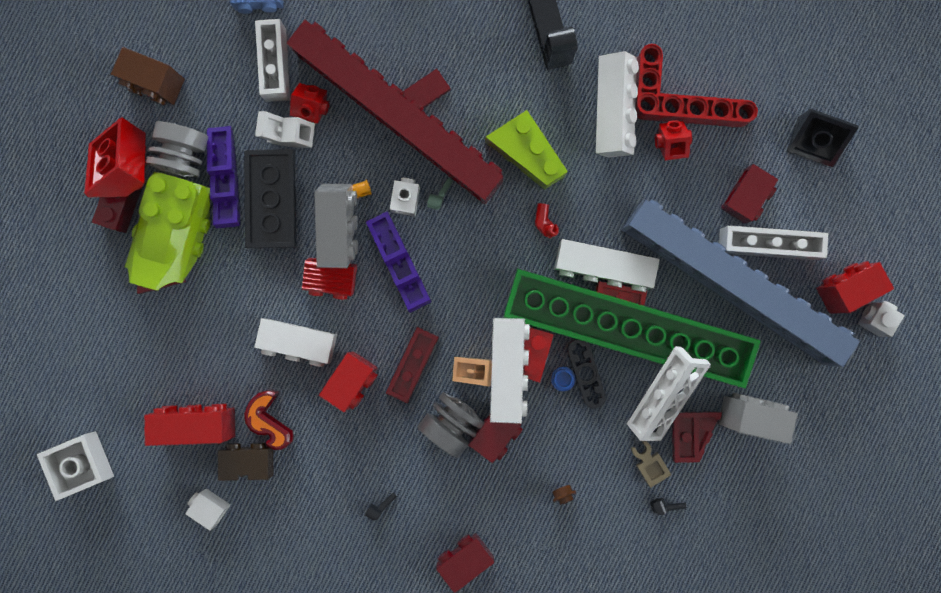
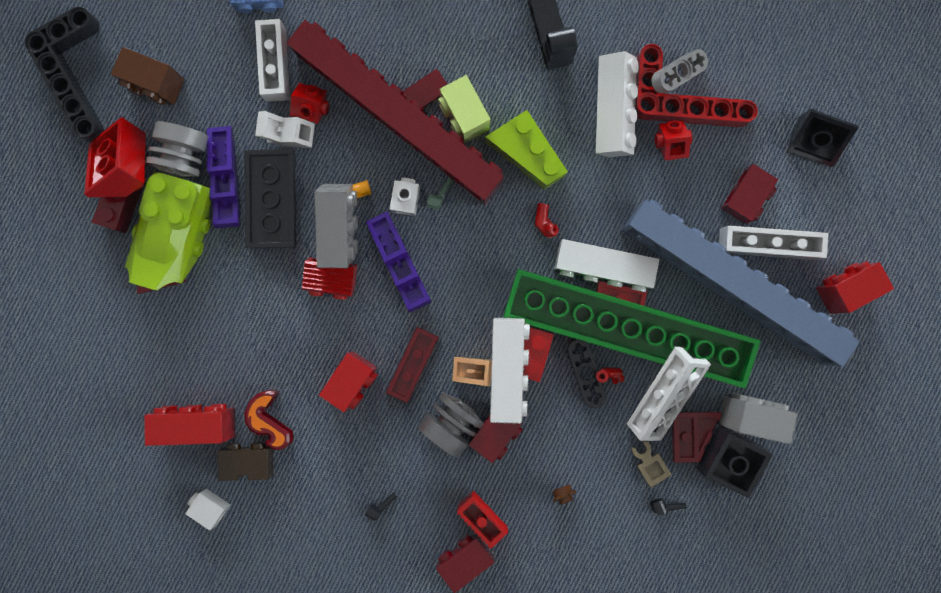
(62, 74): none -> black beam
(75, 465): white brick -> none
(295, 342): white brick -> none
(464, 108): none -> yellowish green brick
(482, 519): none -> red brick
(563, 378): blue plate -> none
(614, 373): none -> red arm
(671, 70): none -> light grey beam
(734, 461): none -> black brick
(881, 319): white brick -> none

